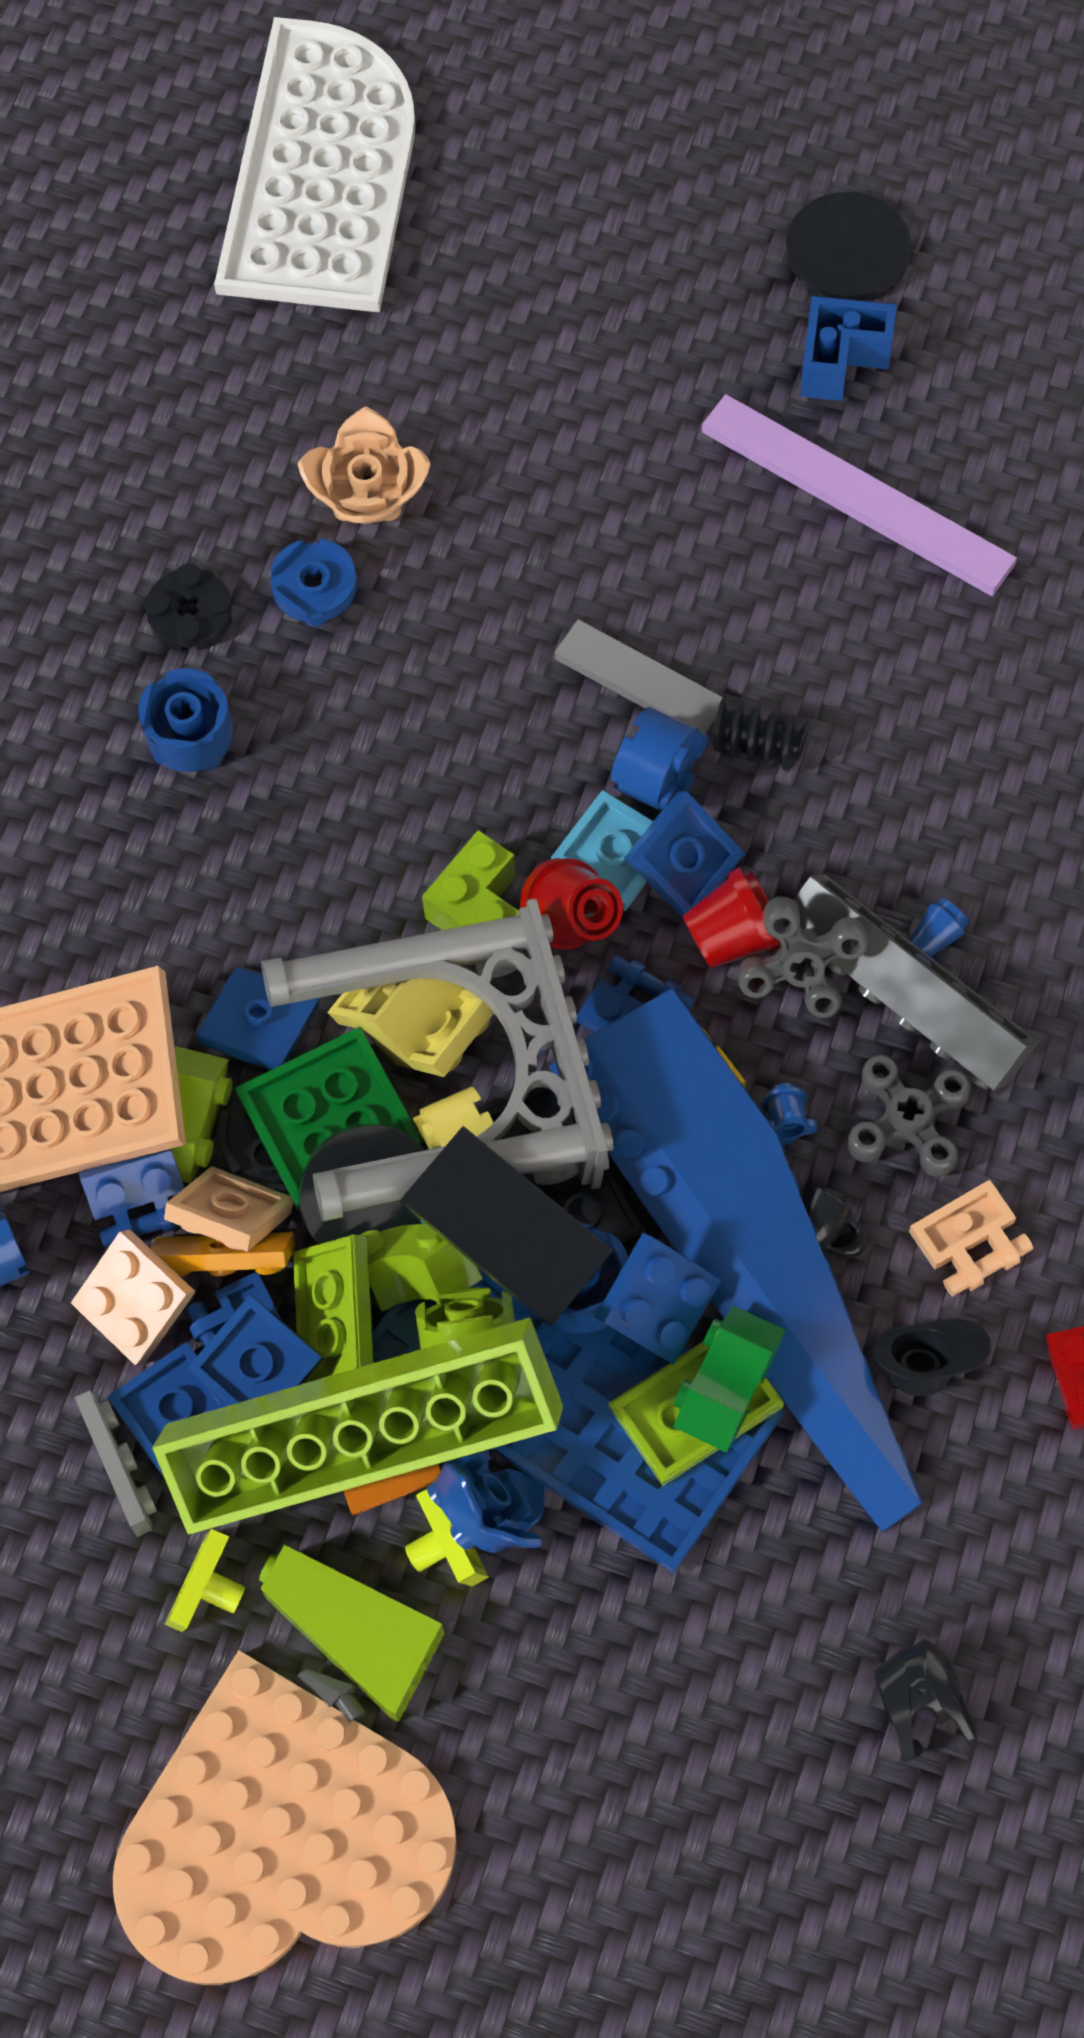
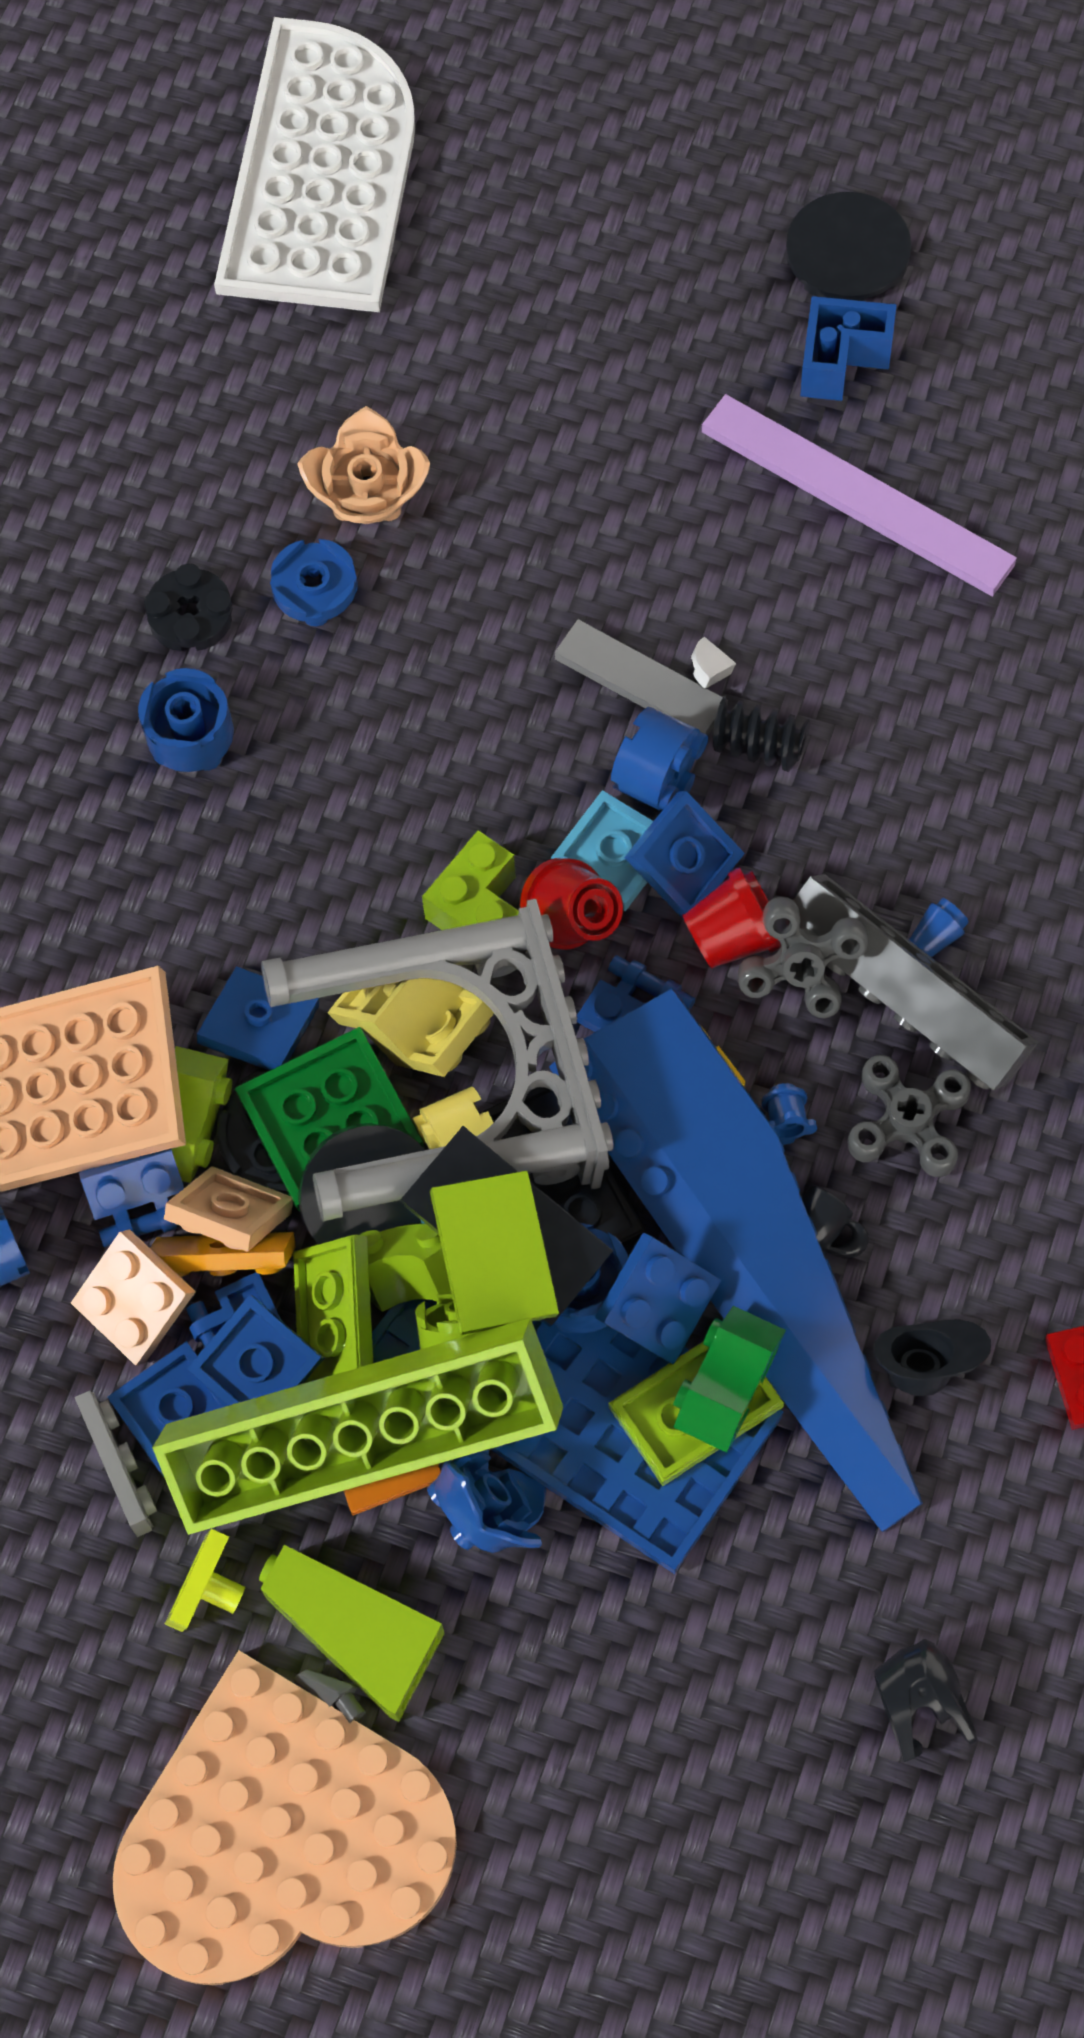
(440, 1544): neon yellow tile -> none
(493, 1252): none -> lime tile
(710, 663): none -> white tile
(964, 1225): light nougat plate -> none

